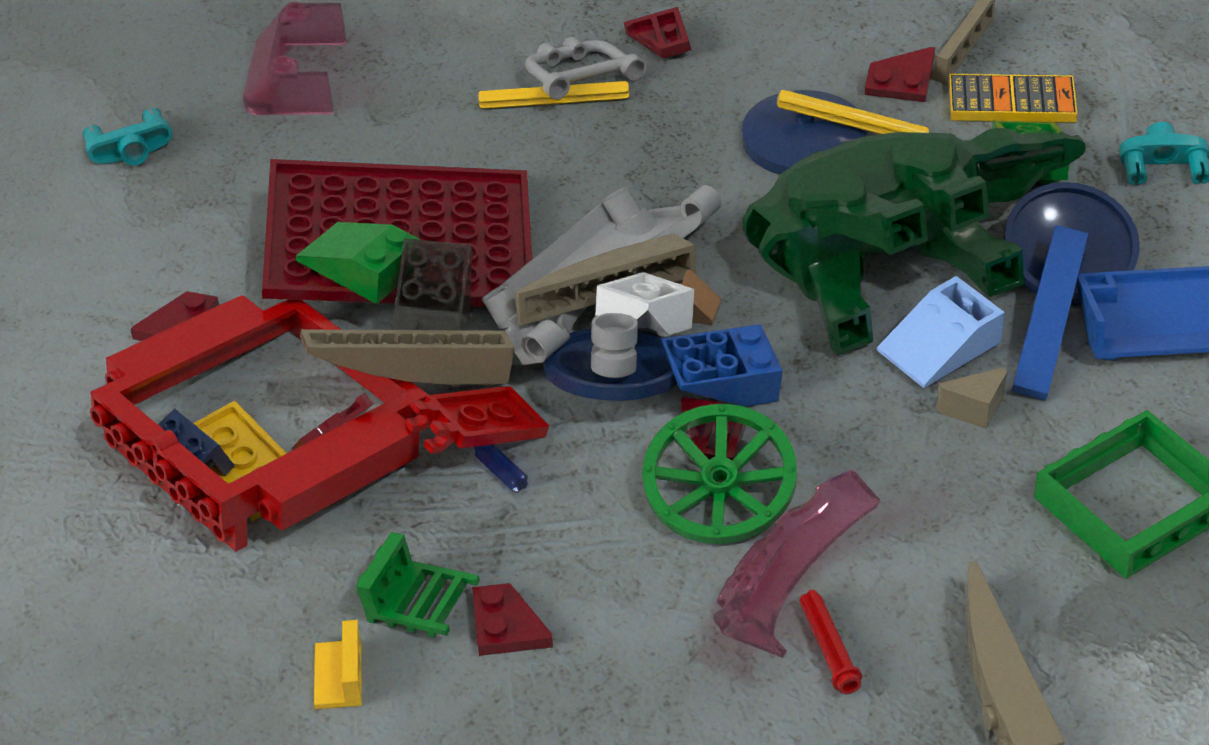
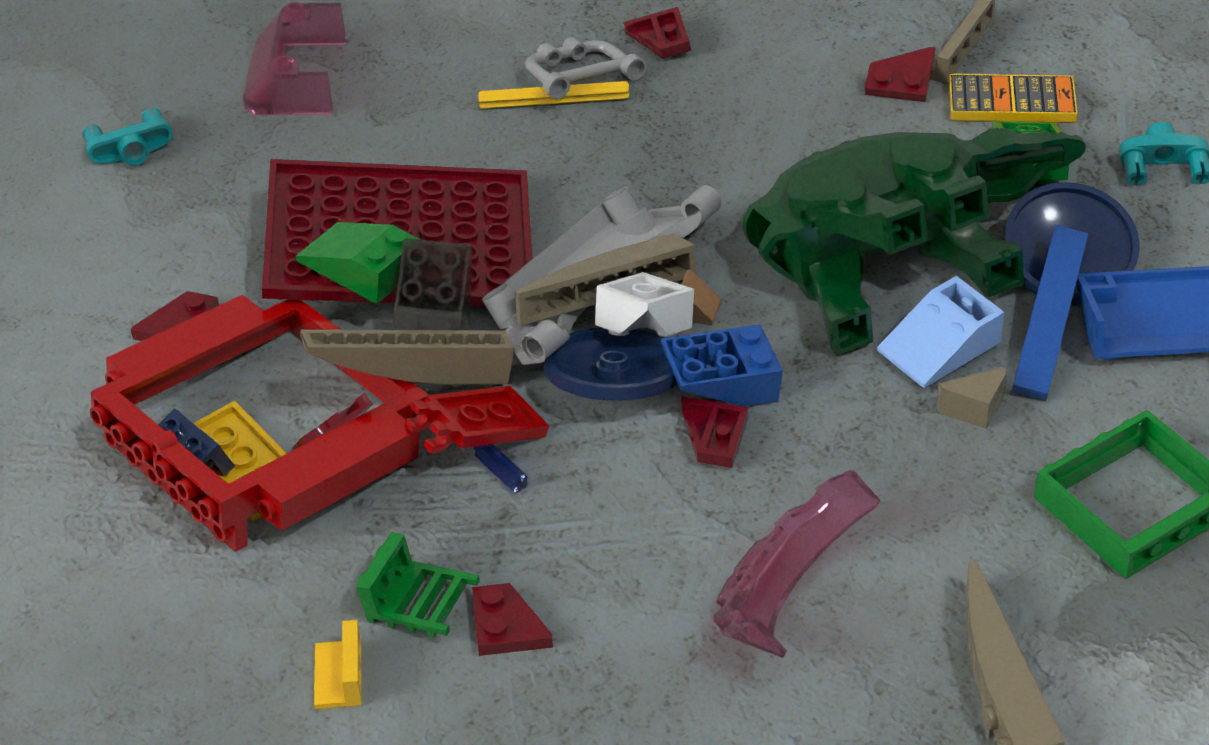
(614, 345): light grey wheel -> none
(719, 469): green wheel -> none
(783, 137): dark blue dish -> none
(844, 114): yellow axle -> none
(845, 676): red axle -> none

